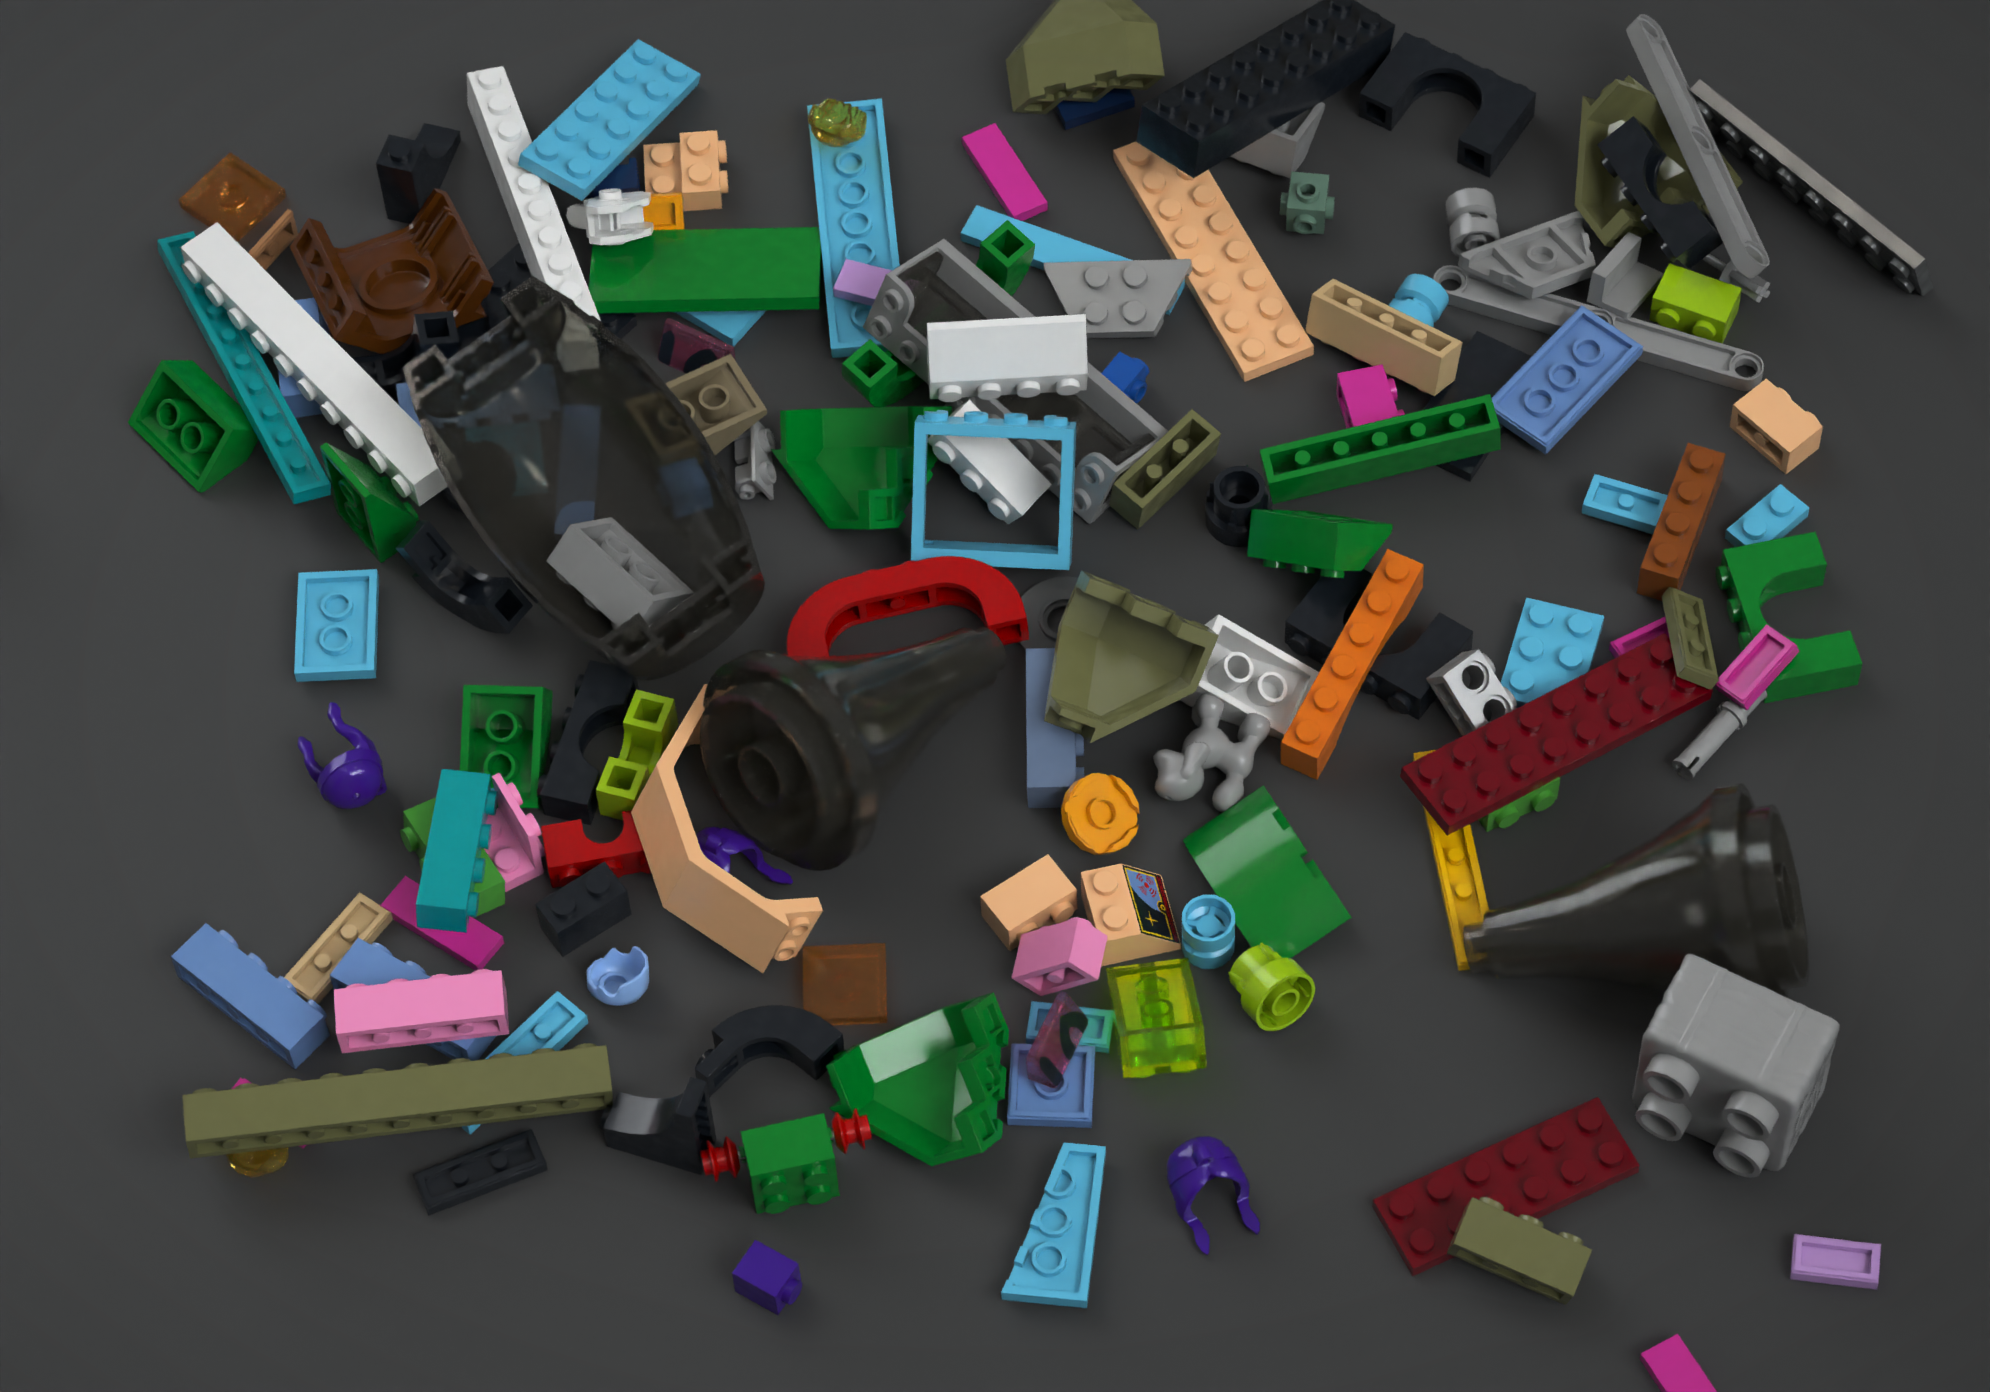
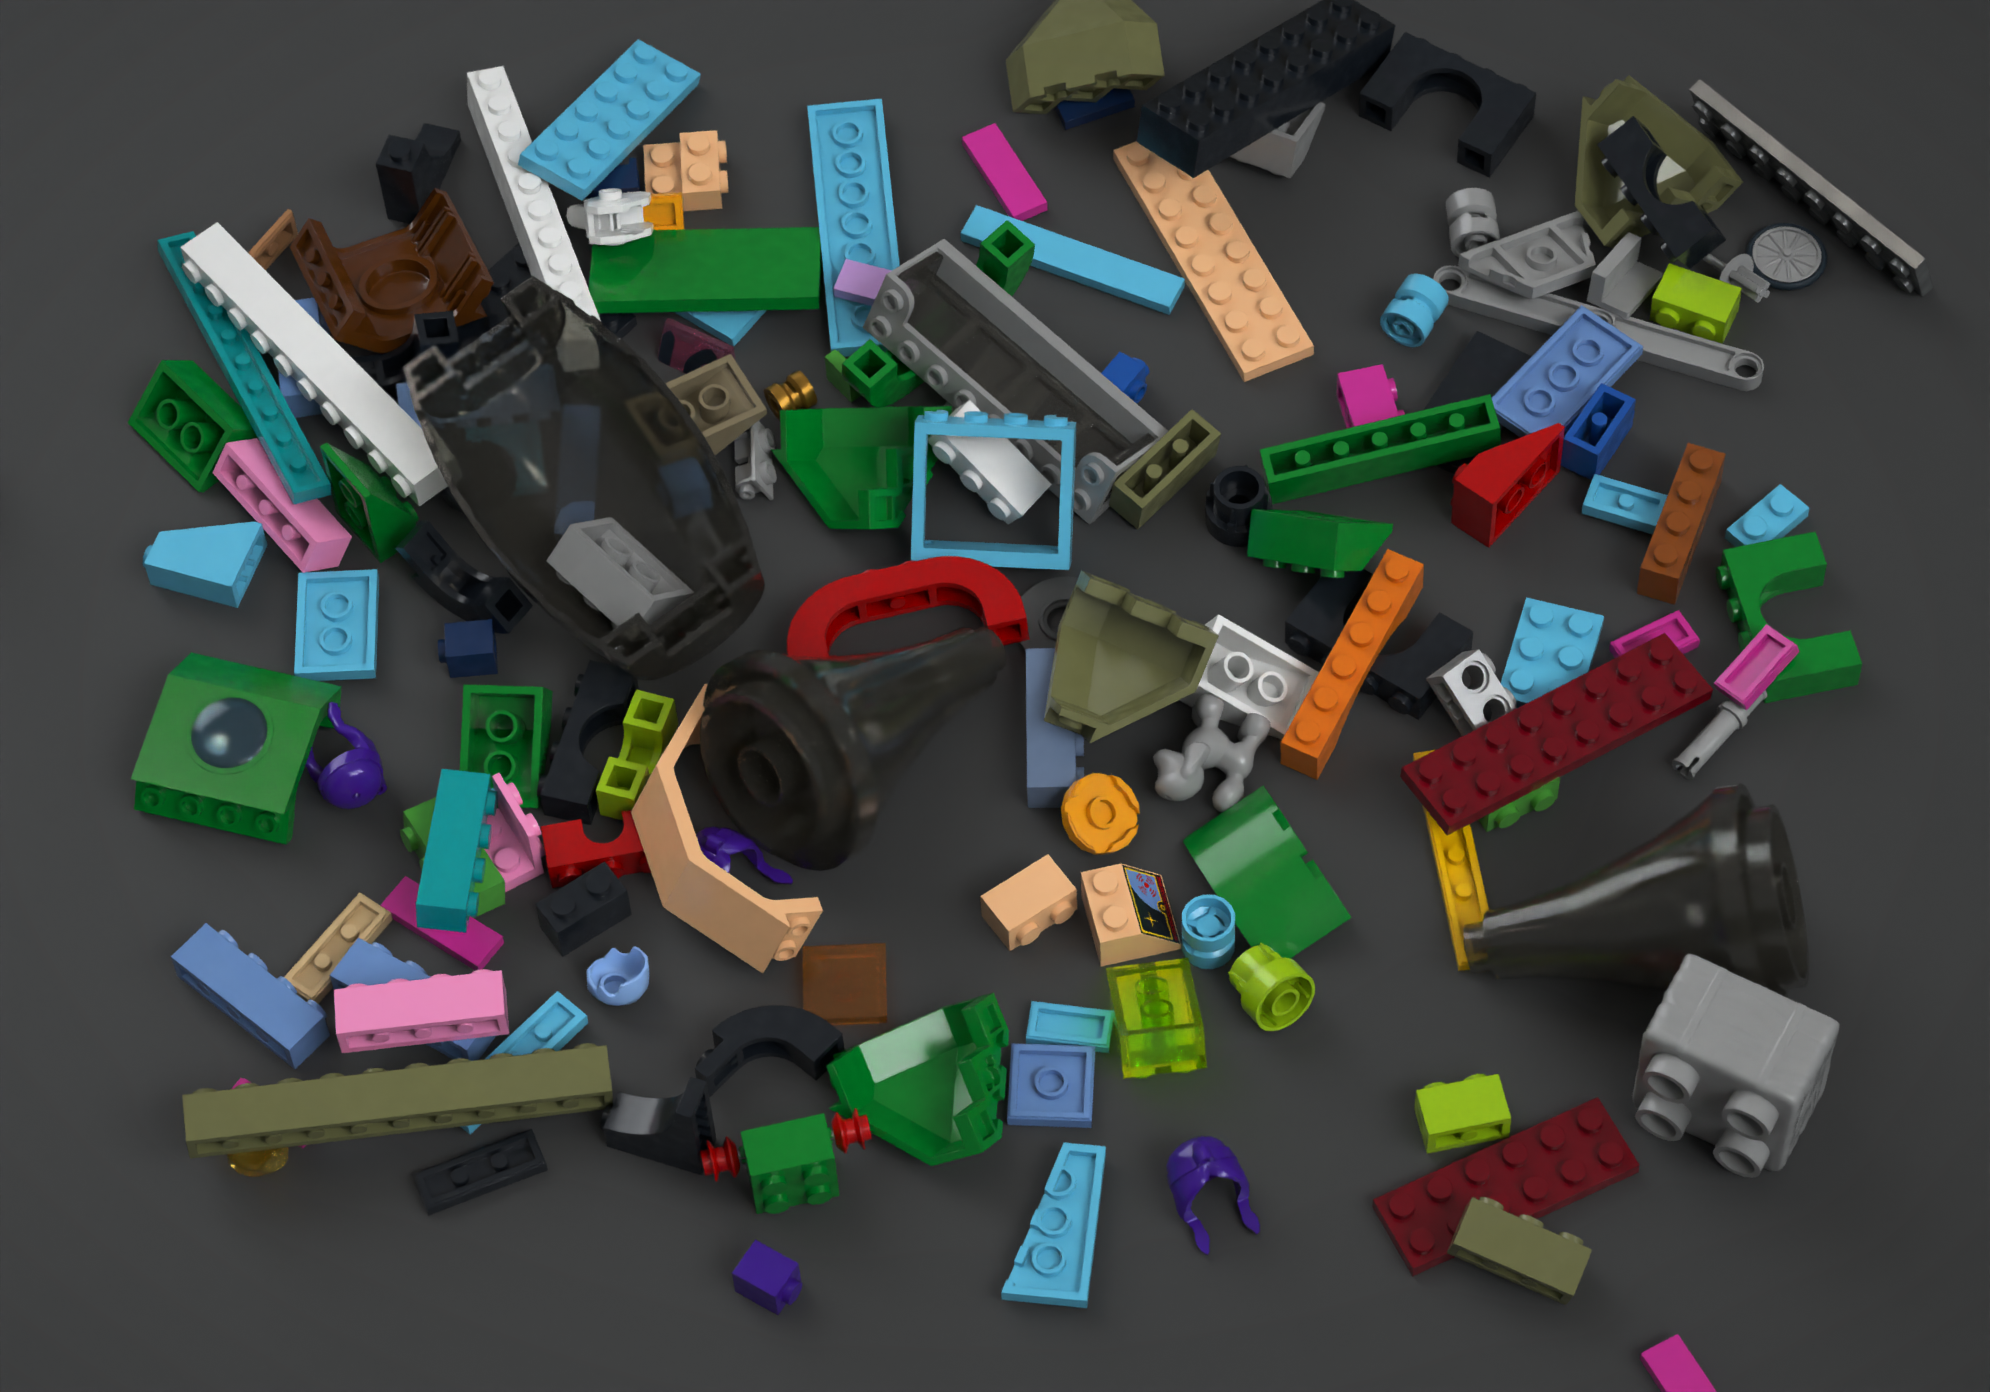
(207, 560): none -> medium azure slope
(230, 746): none -> green panel
(233, 197): clear orange tile -> none
(301, 530): none -> bright pink brick
(469, 648): none -> dark blue brick
(790, 395): none -> pearl gold wheel
(833, 365): none -> bright green tile
(837, 123): clear yellow hair -> none
(1007, 357): white slope -> none
(1056, 1041): clear pink slope -> none
(1059, 956): bright pink brick -> none
(1119, 296): light grey wing -> none
(1307, 203): sand green brick -> none
(1383, 336): tan brick -> none
(1462, 1112): none -> lime brick
(1504, 482): none -> red slope
(1598, 431): none -> blue brick
(1689, 638): olive tile -> none
(1698, 146): light grey beam -> none
(1776, 426): light nougat brick -> none
(1787, 256): none -> light grey wheel
(1835, 1261): lavender tile -> none

